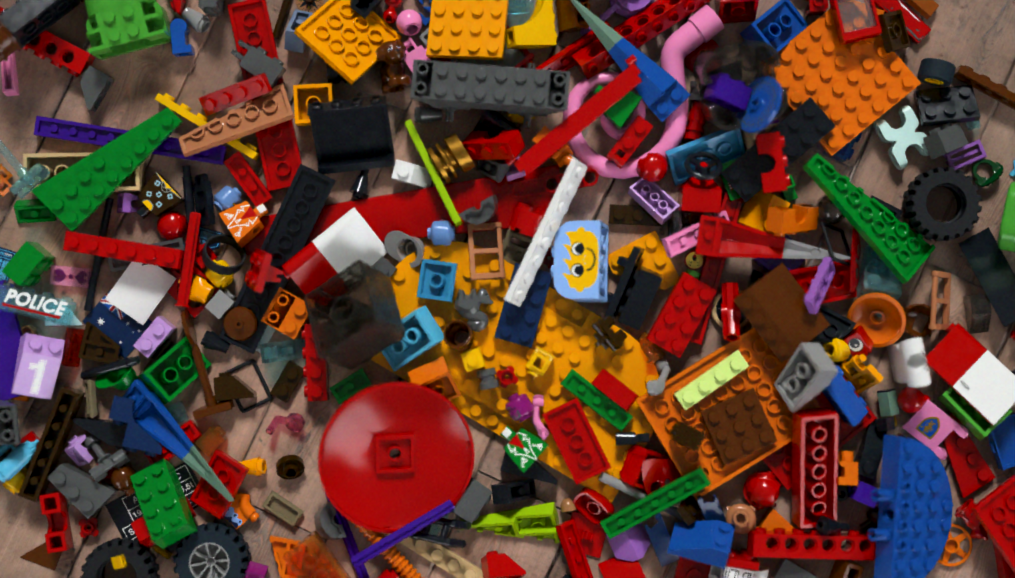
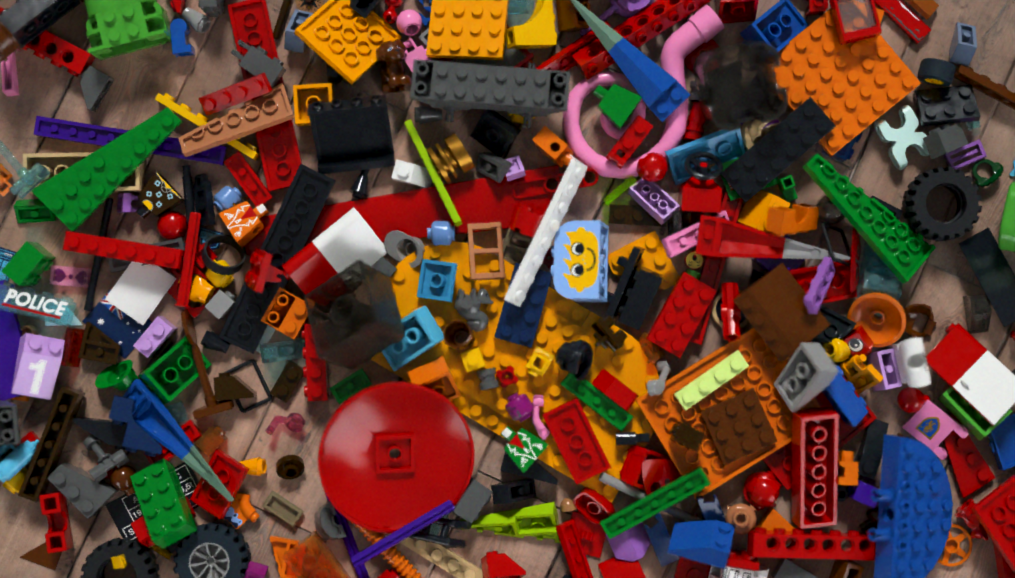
(77, 452): lavender bracket -> none
(90, 396): dark tan tile -> none
(93, 523): red plate -> none
(110, 367): black piece -> none
(240, 323): reddish brown piece -> none
(485, 213): dark grey cylinder -> none
(504, 146): red arch -> none
(575, 358): none -> black helmet
(579, 119): red piece -> none
(619, 191): none -> clear neon green tile
(689, 509): dark brown plate -> none
(728, 92): dark purple brick -> none
(762, 104): blue piece -> none
(771, 145): red arch -> none
(827, 525): black cone -> none
(886, 365): none -> lavender brick
(888, 407): piece -> none
(894, 31): dark brown plate -> none
(934, 300): nougat window -> none
(963, 44): none -> sand blue slope

